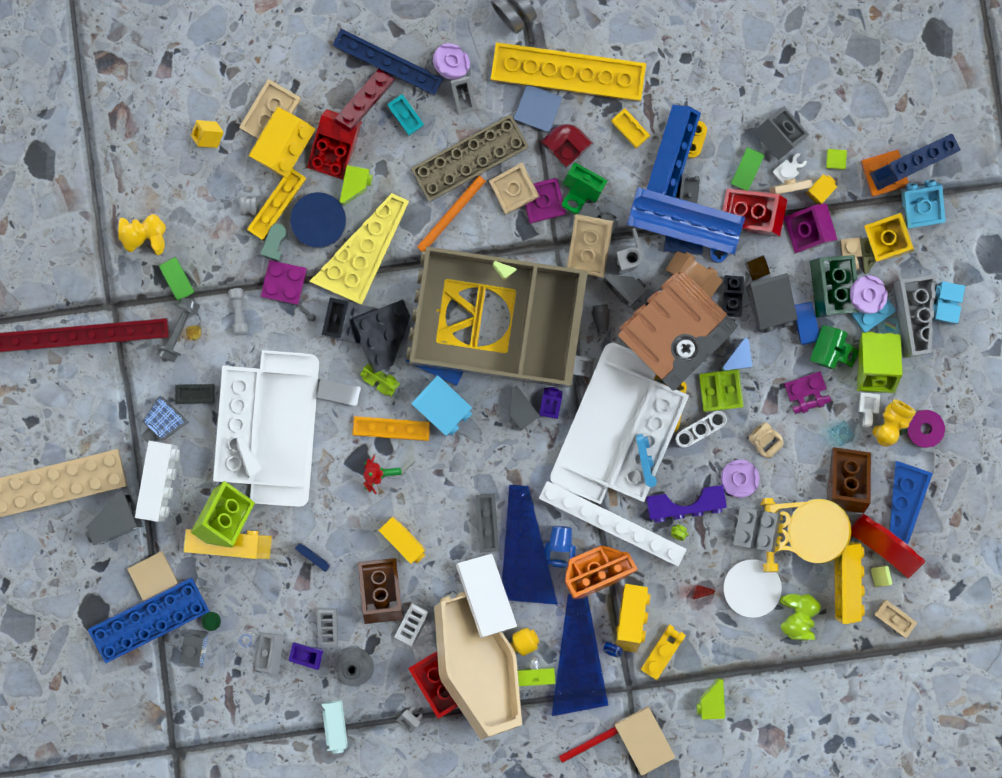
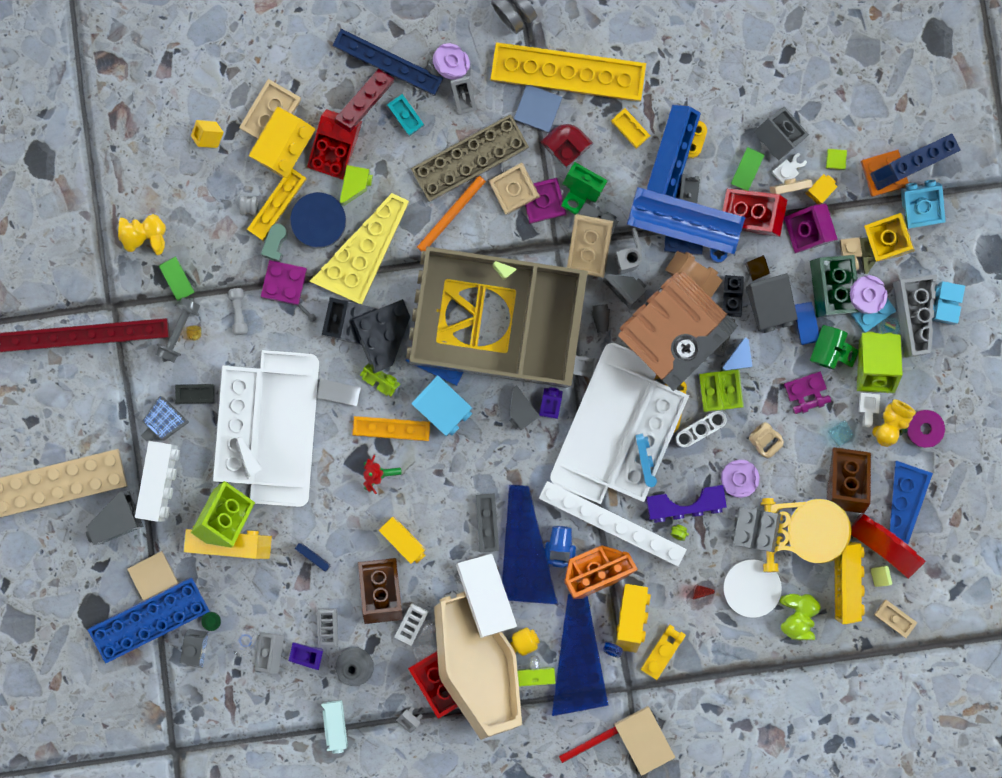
(712, 702): lime slope -> none

